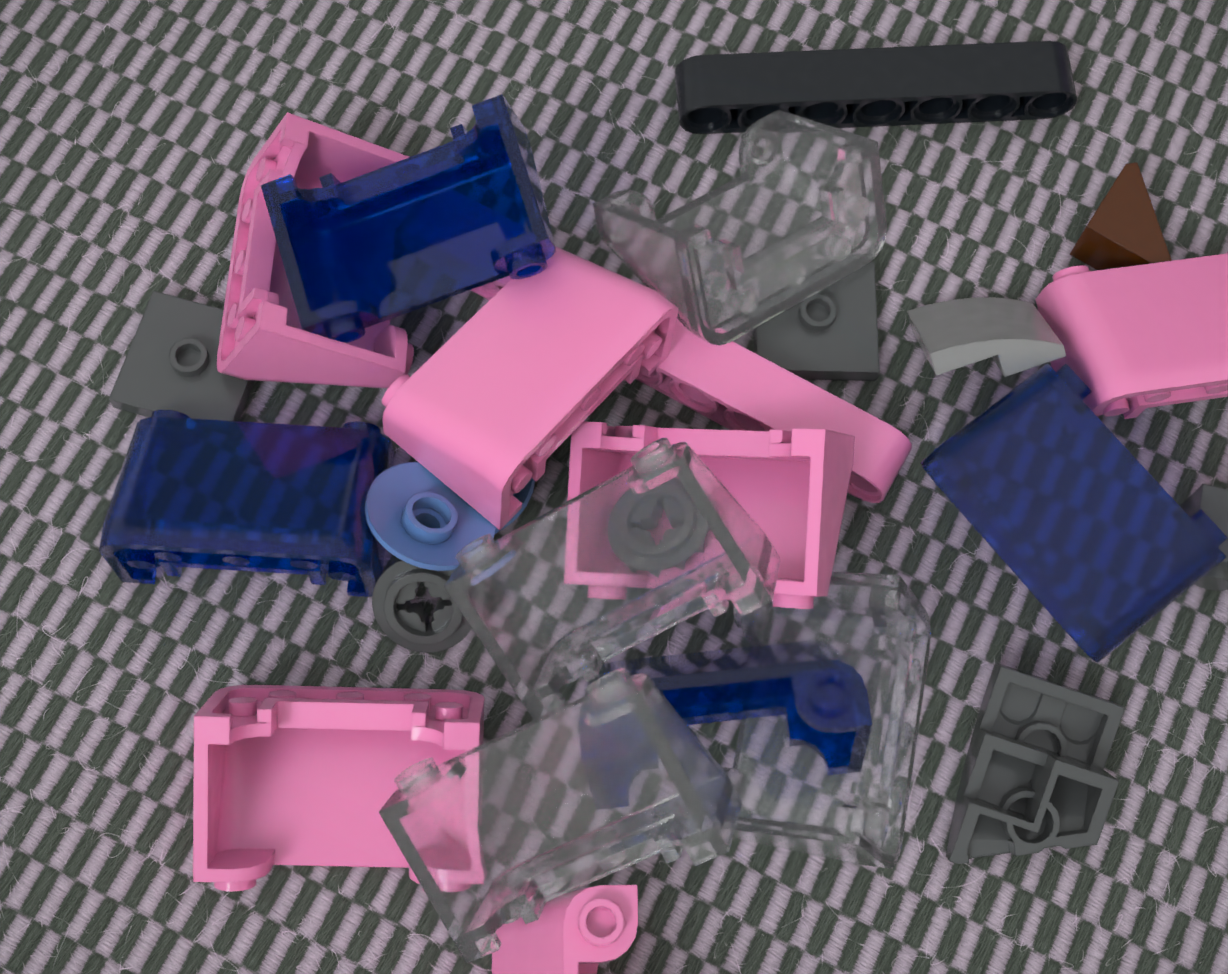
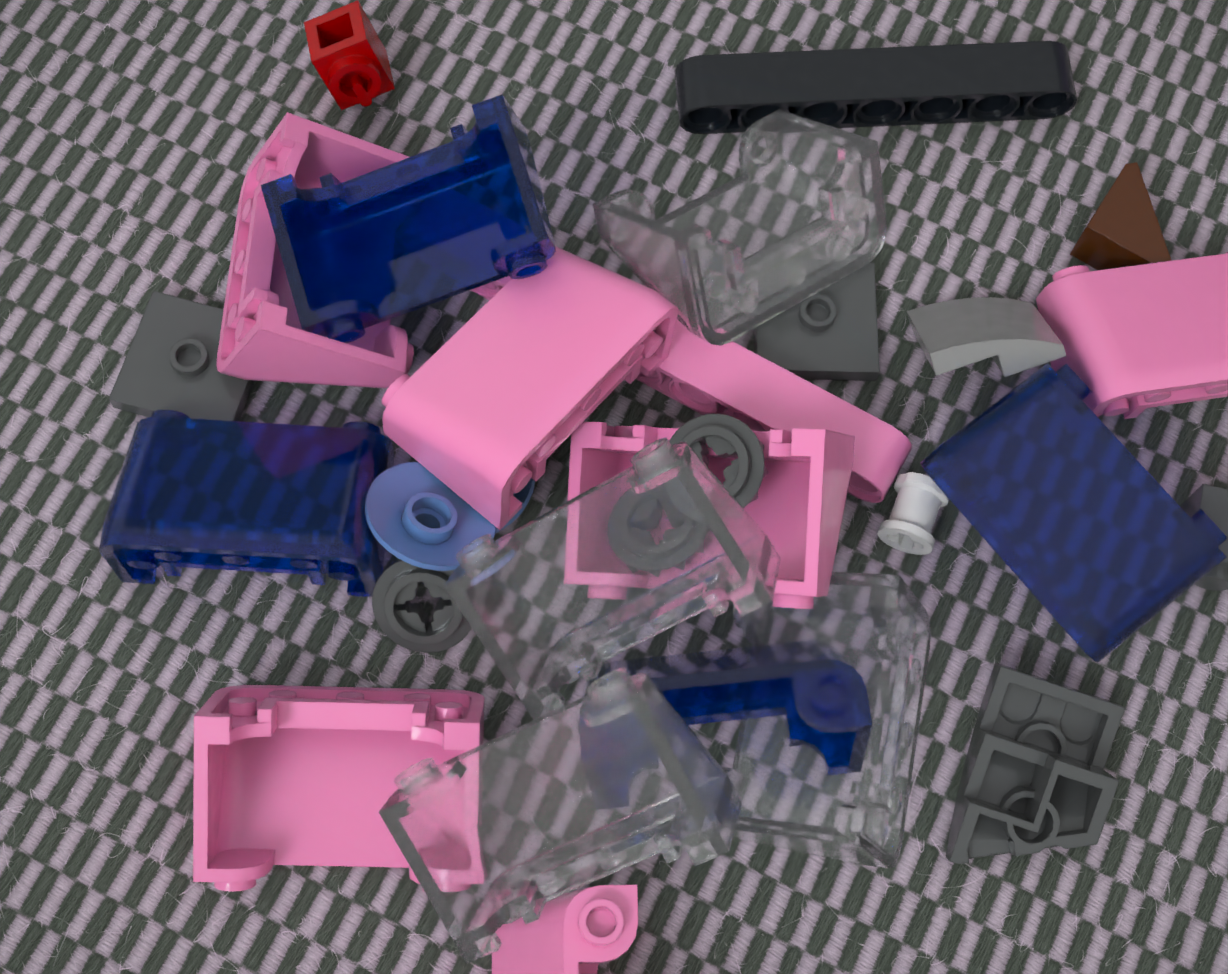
(349, 55): none -> red brick
(728, 438): none -> dark grey gear
(913, 514): none -> white bush

